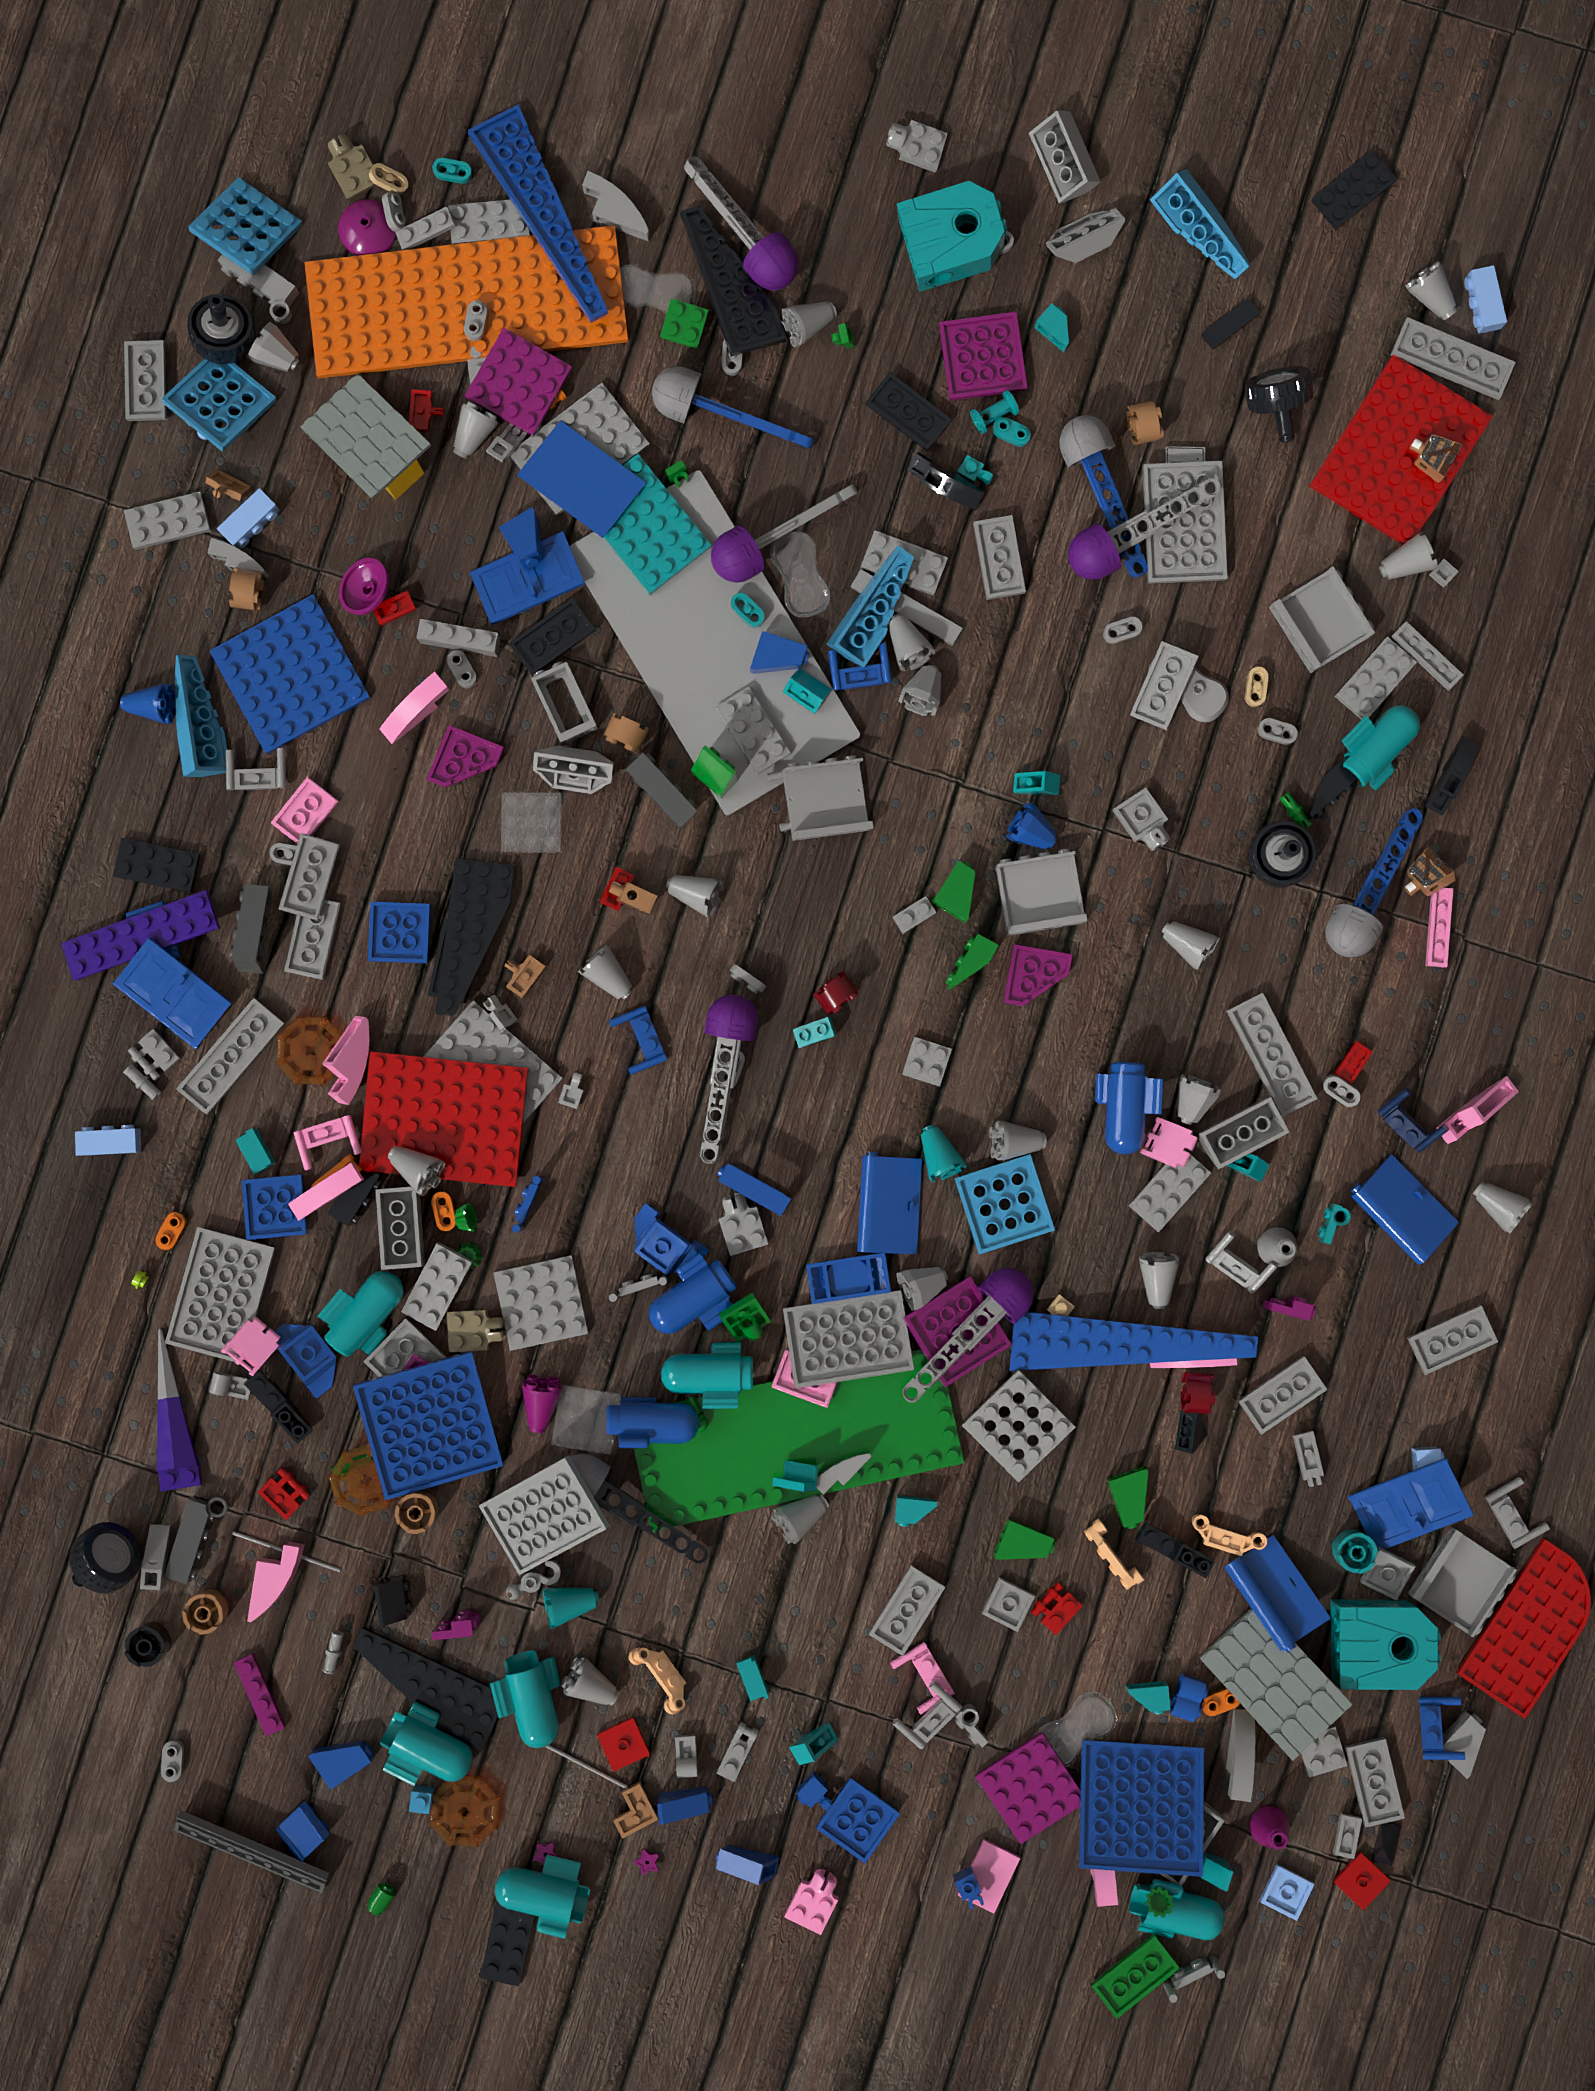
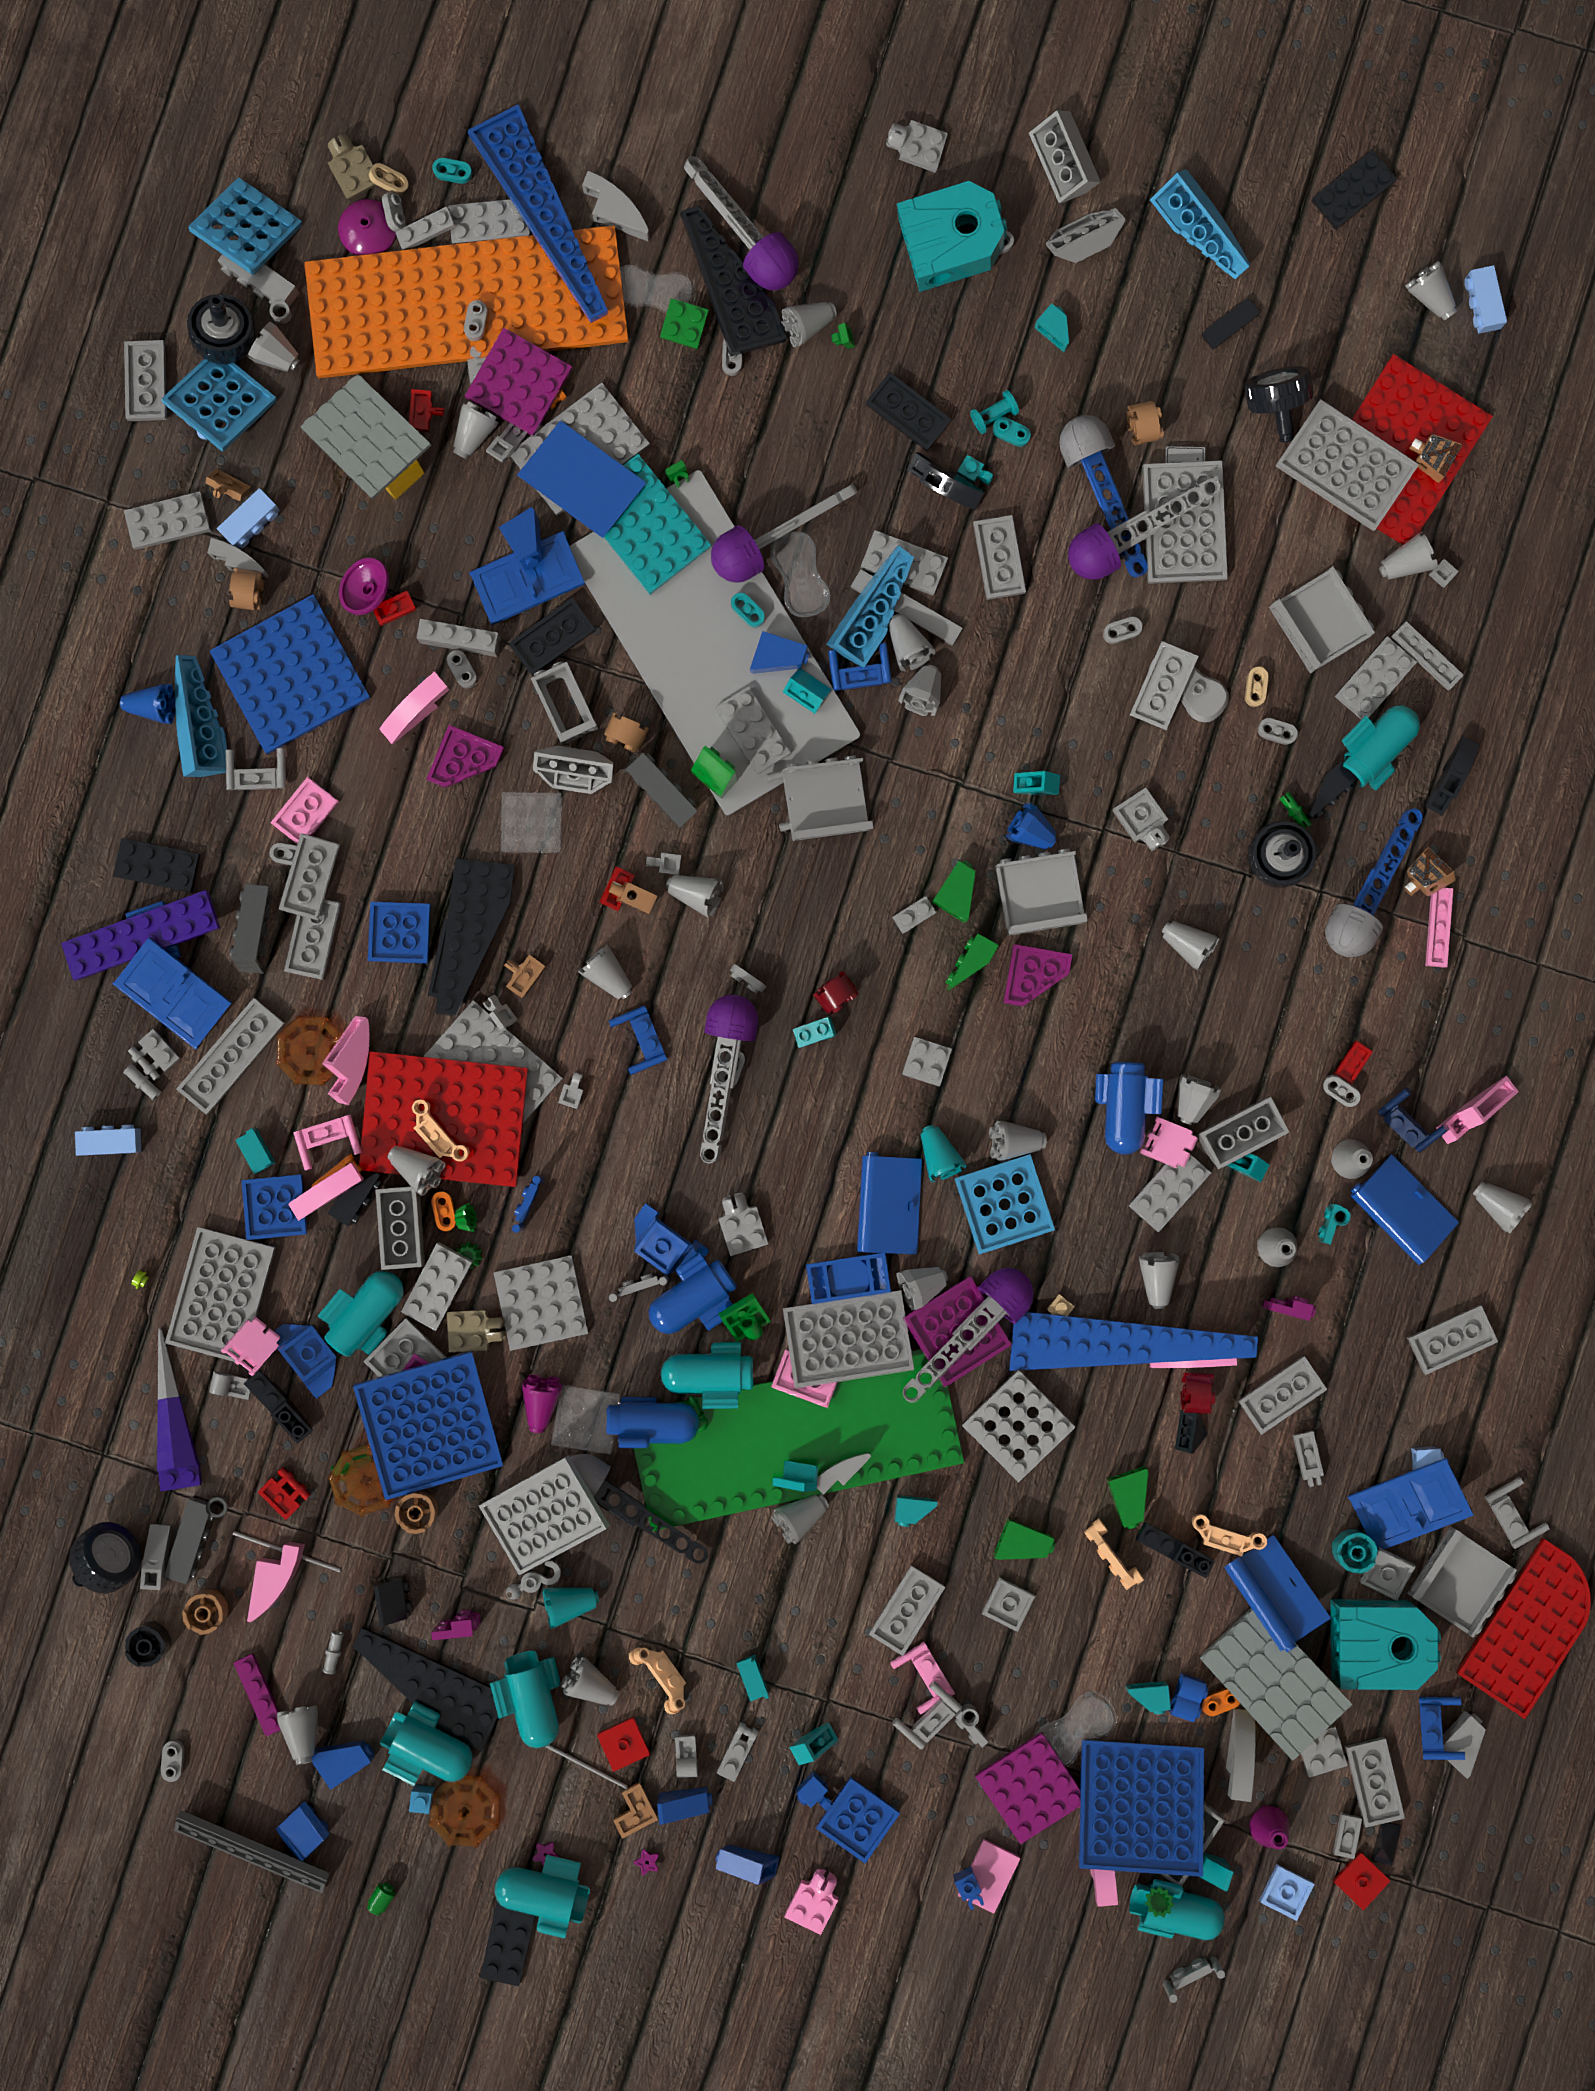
(170, 1231): orange plate -> none
(299, 1732): none -> light grey cone
(435, 1135): none -> light nougat plate
(668, 863): none -> light grey plate
(675, 392): piece -> none
(753, 1188): blue window -> none
(982, 356): magenta plate -> none
(1061, 1611): red plate -> none
(1135, 1976): green plate -> none
(1236, 1267): light grey plate -> none
(1271, 1054): light grey plate -> none
(1347, 465): none -> light grey plate
(1351, 1159): none -> light grey cone
(1453, 358): light grey plate -> none

